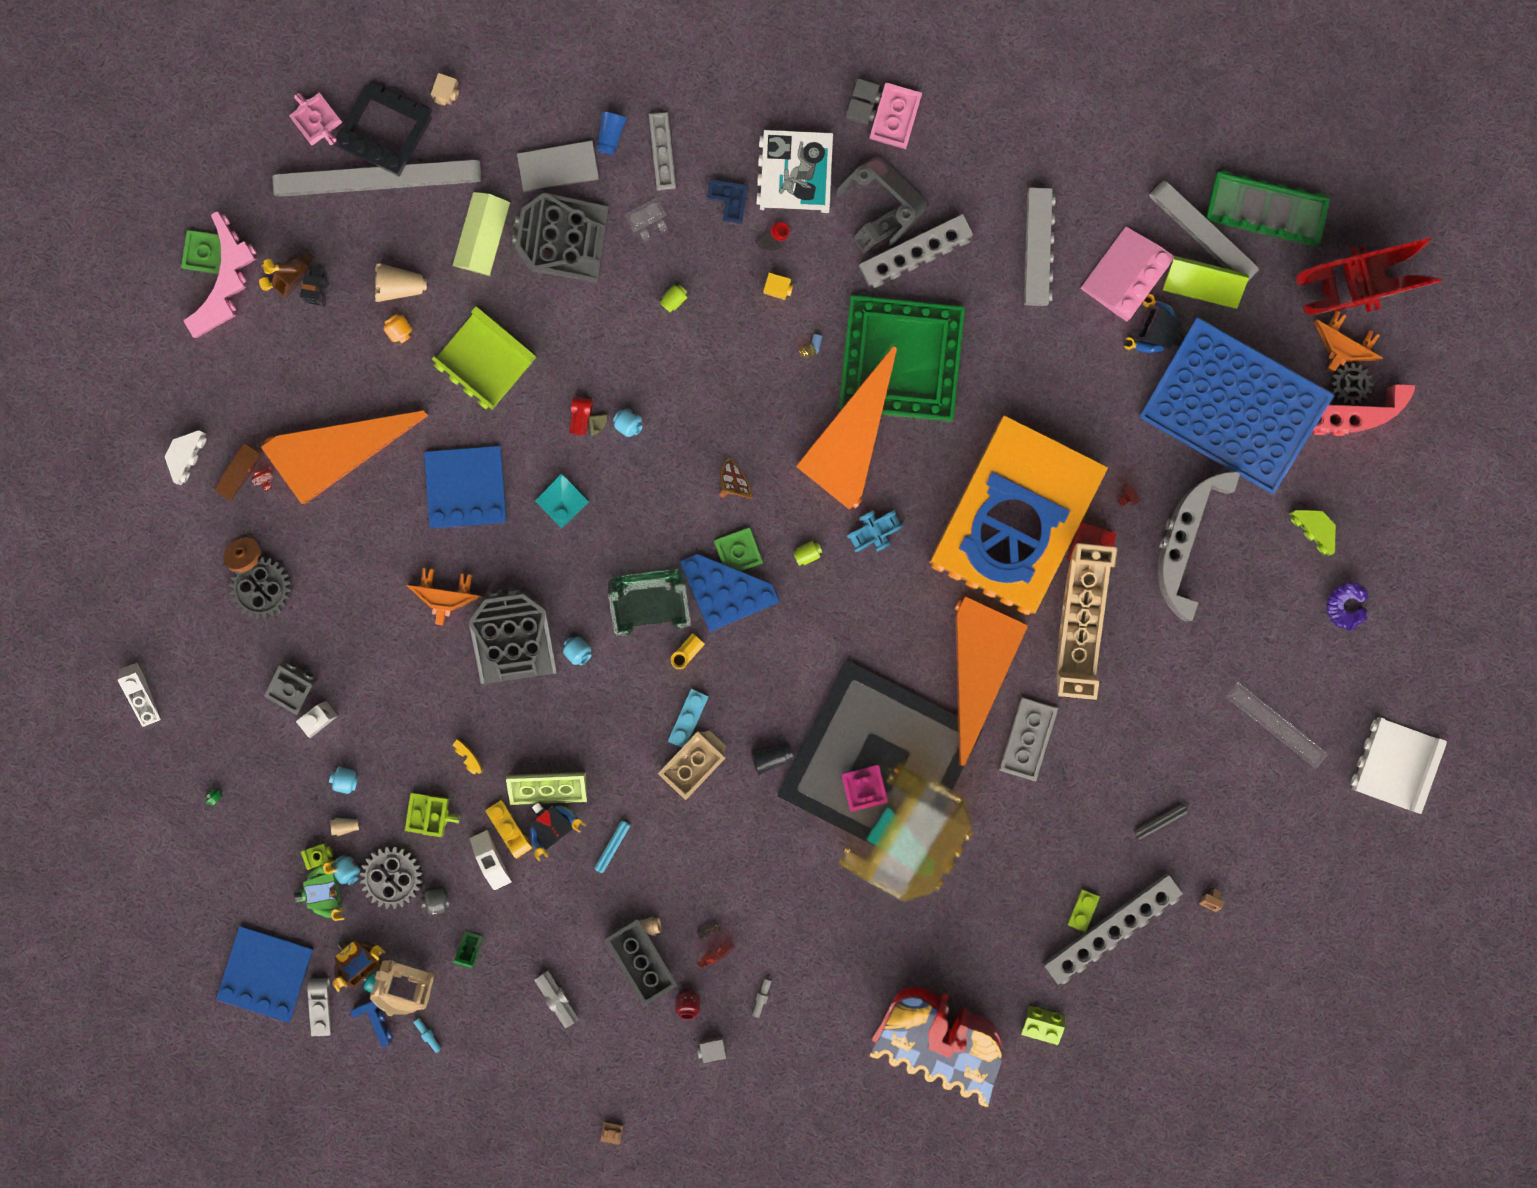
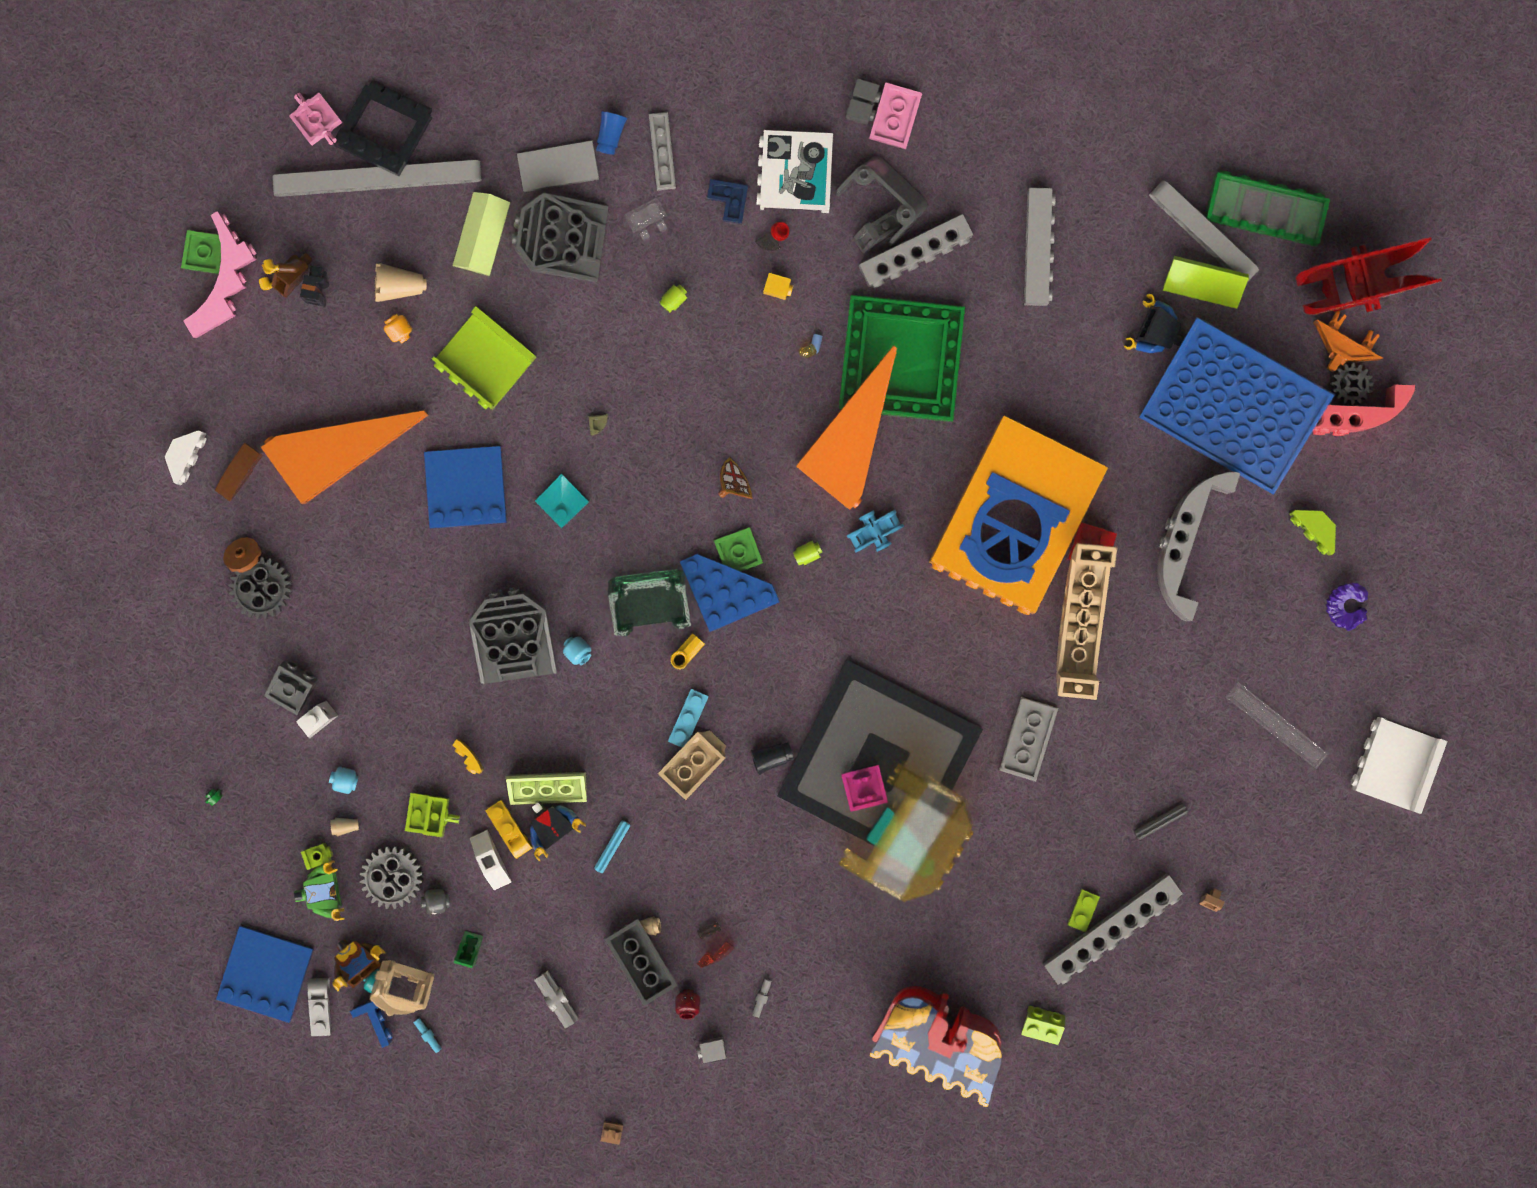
(138, 694): white slope -> none
(263, 478): clear red tile -> none
(347, 870): medium azure head -> none
(440, 600): orange connector -> none
(445, 89): tan brick -> none
(580, 410): red piece -> none
(628, 422): medium azure head -> none
(983, 655): orange slope -> none
(1127, 273): bright pink slope -> none
(1129, 496): clear red tile -> none

